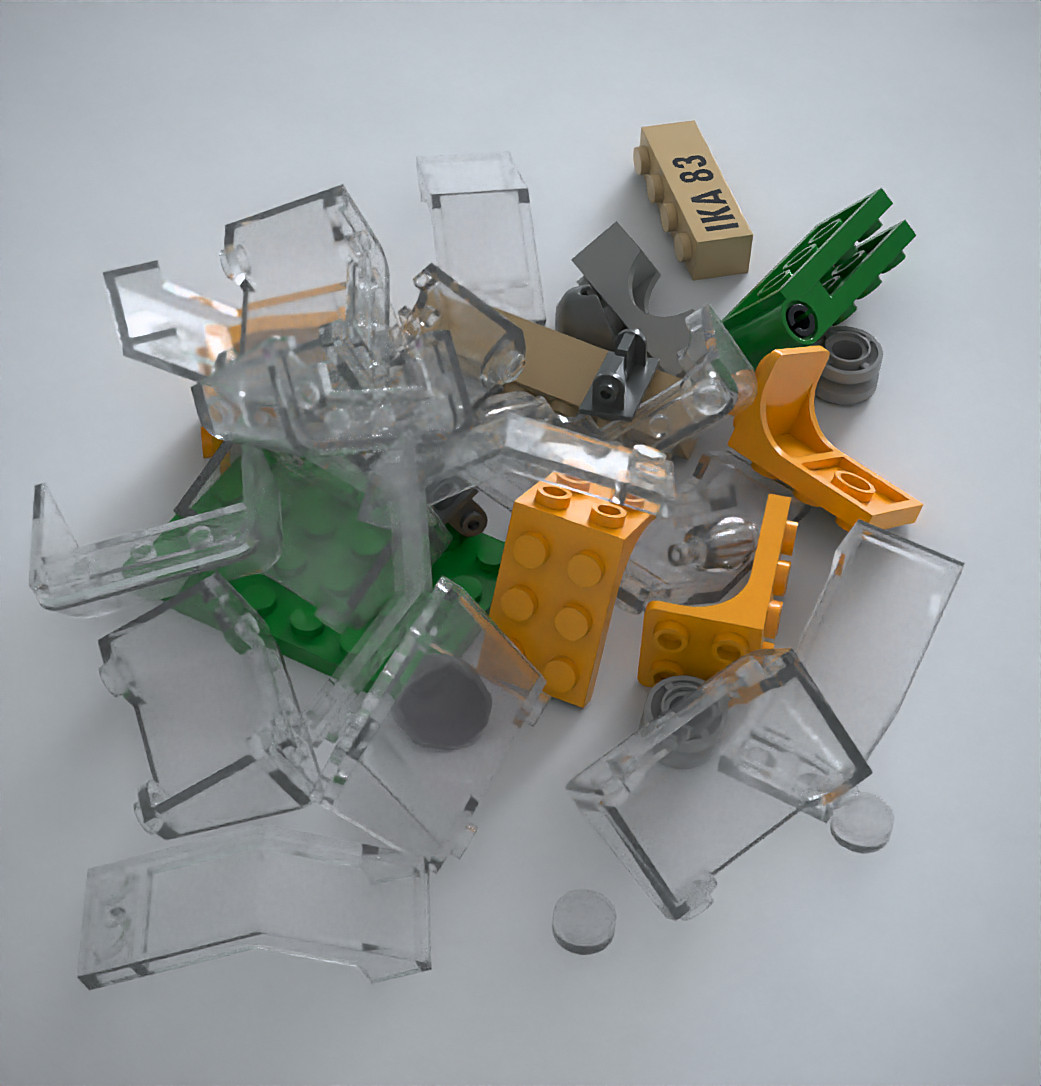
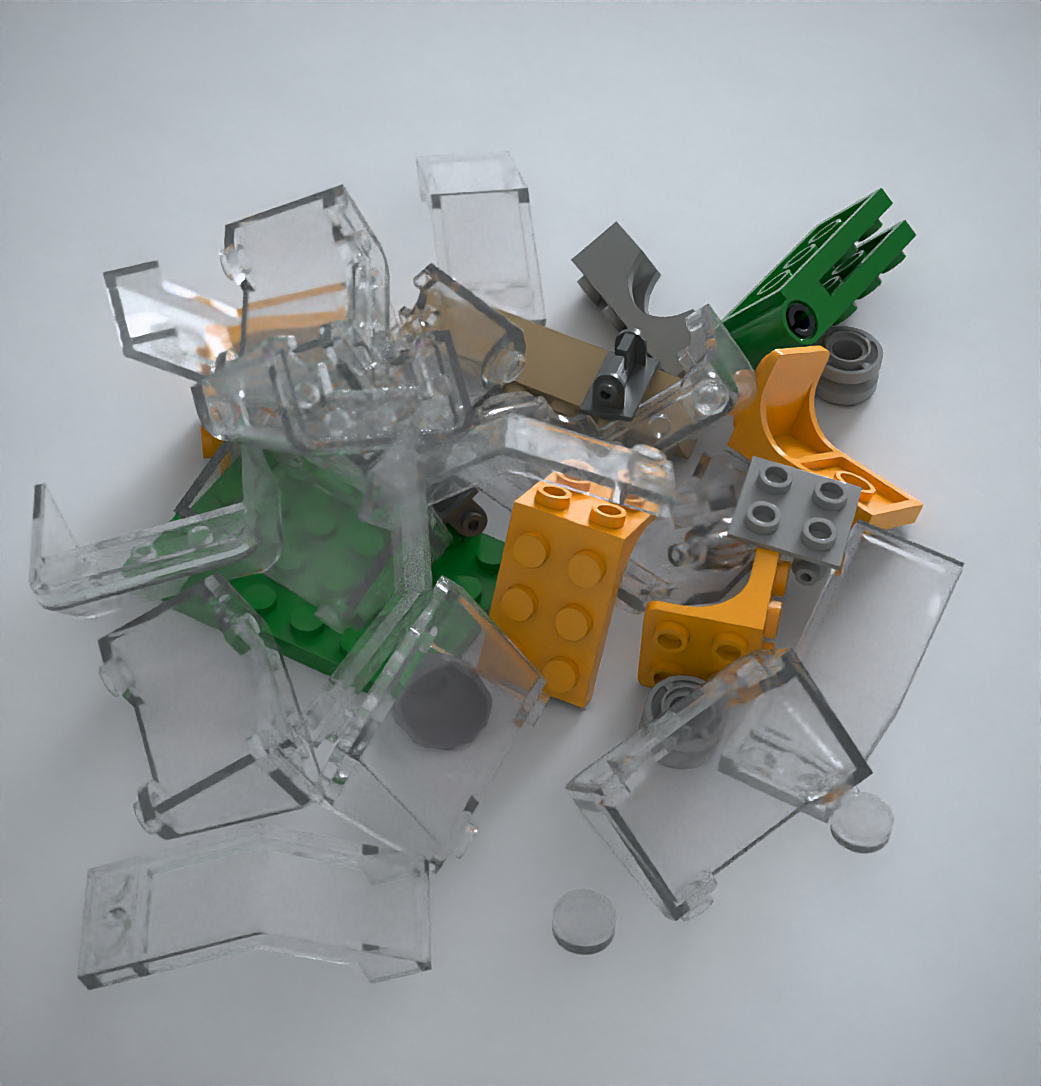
(583, 318): dark grey hair -> none
(693, 200): tan brick -> none
(795, 516): none -> light grey hinge

